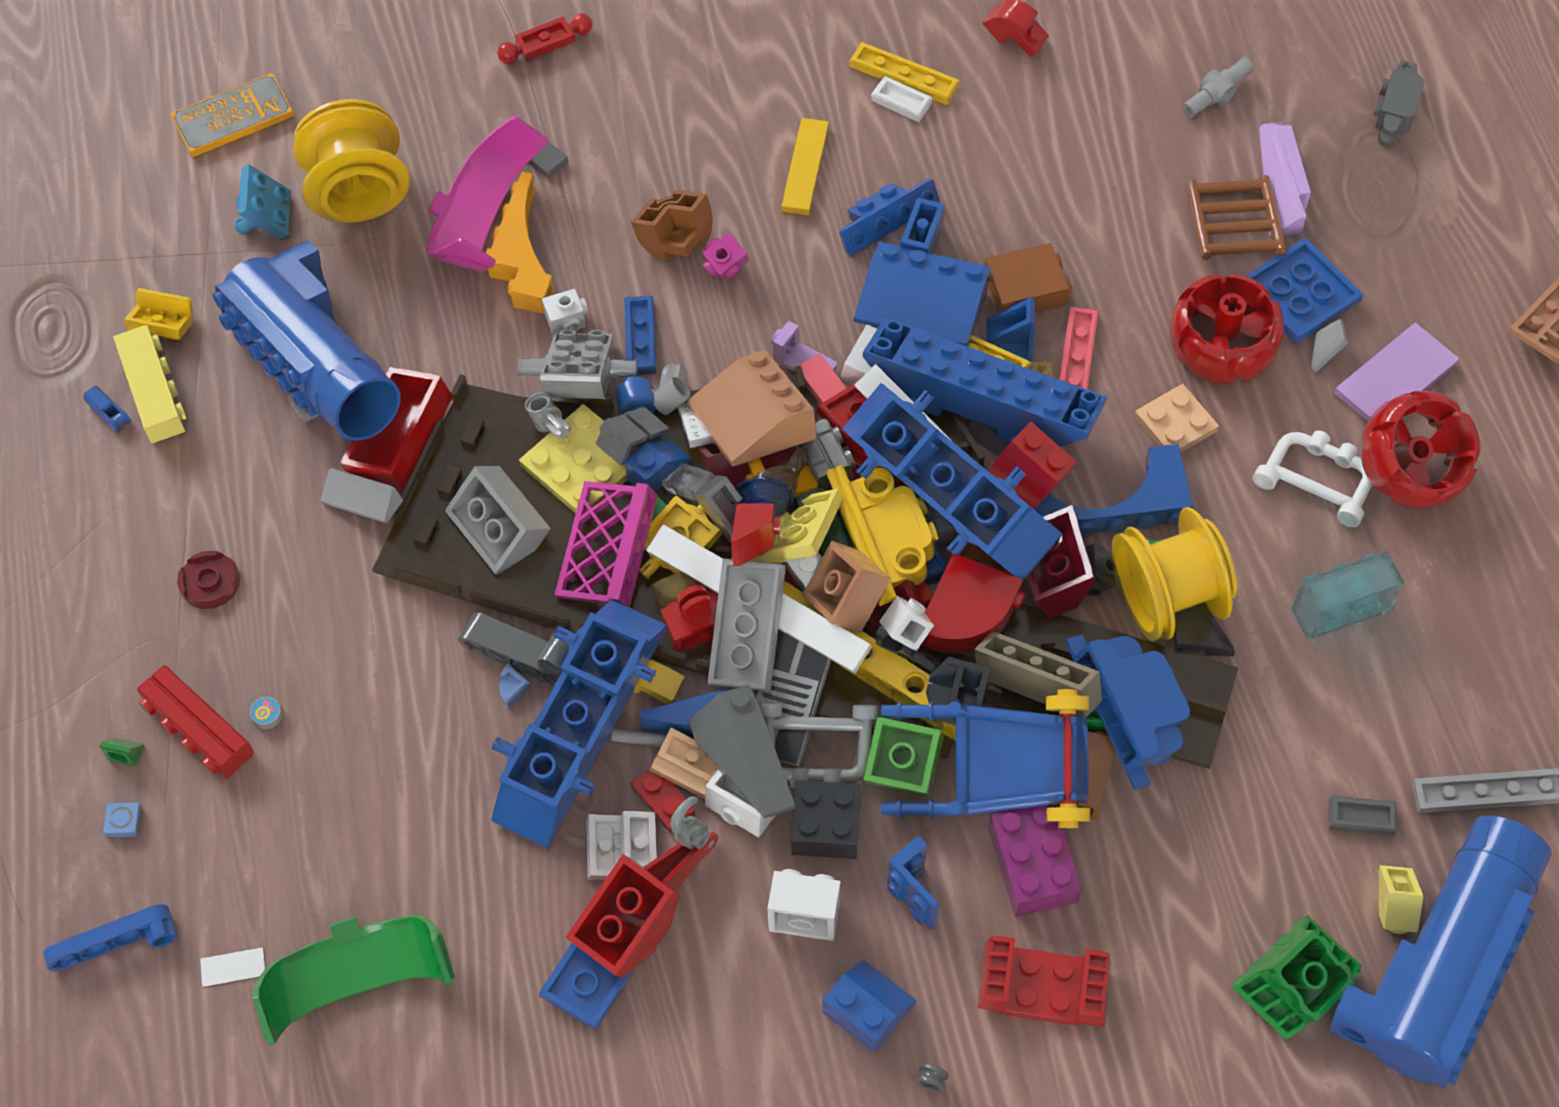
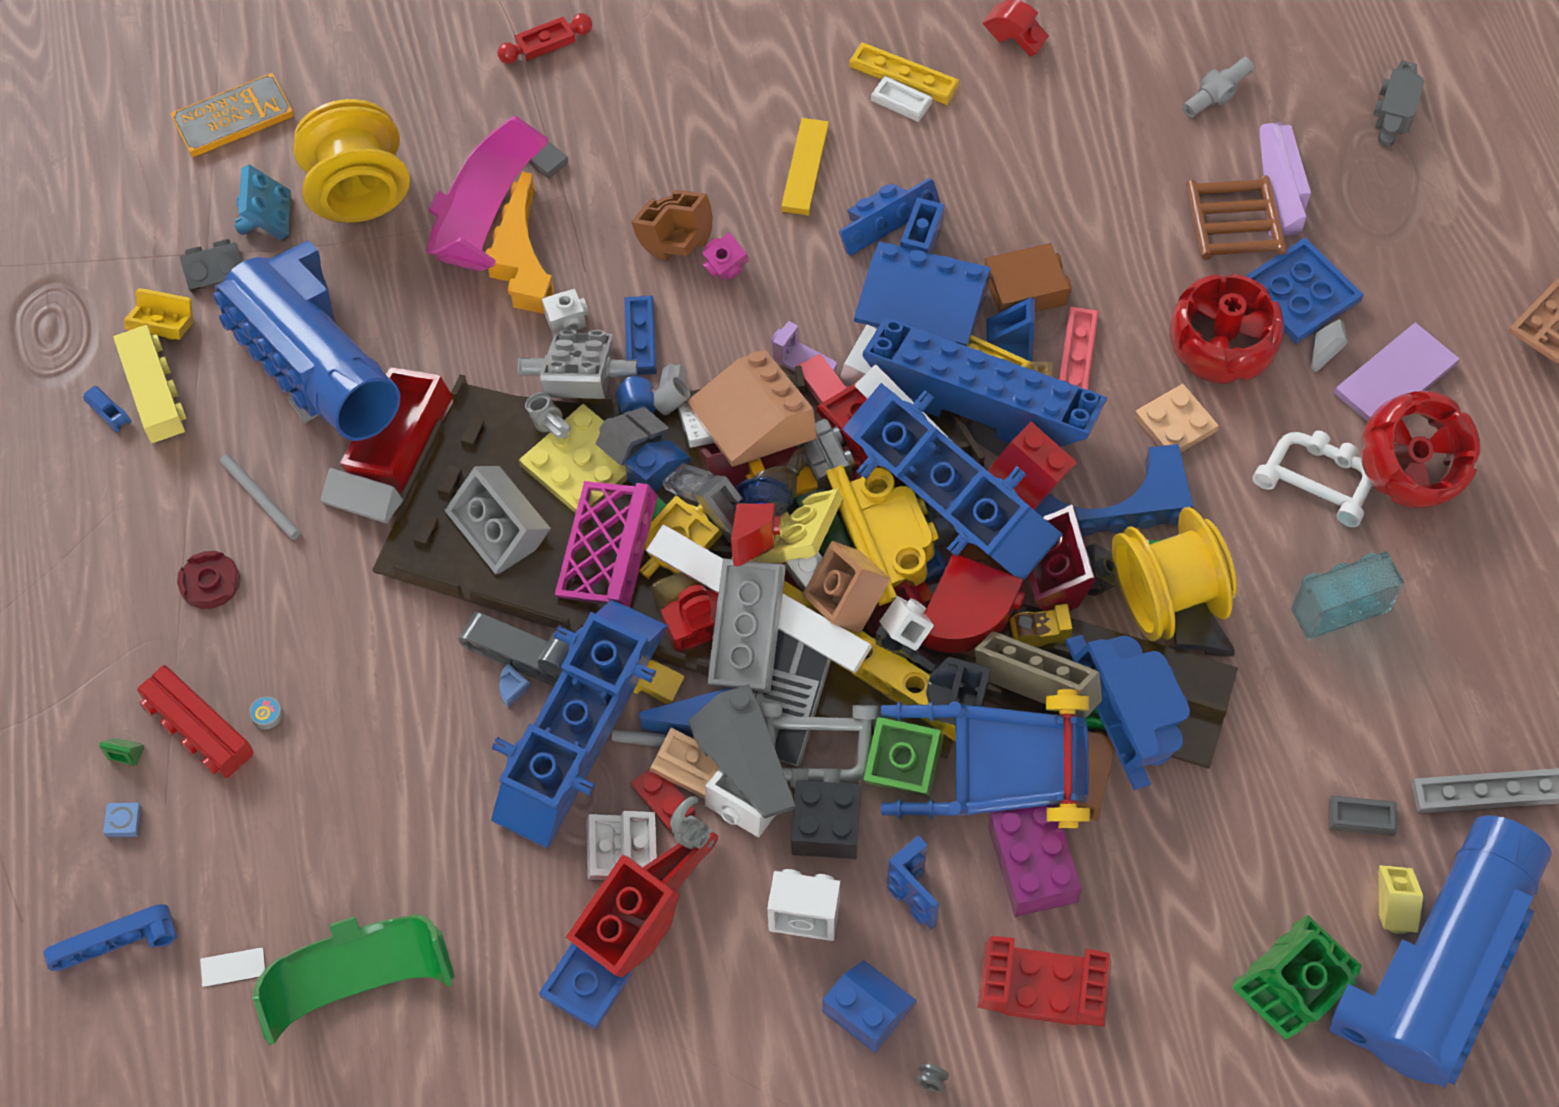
(210, 265): none -> dark grey bracket
(260, 497): none -> light grey bar
(1042, 627): none -> yellow leg

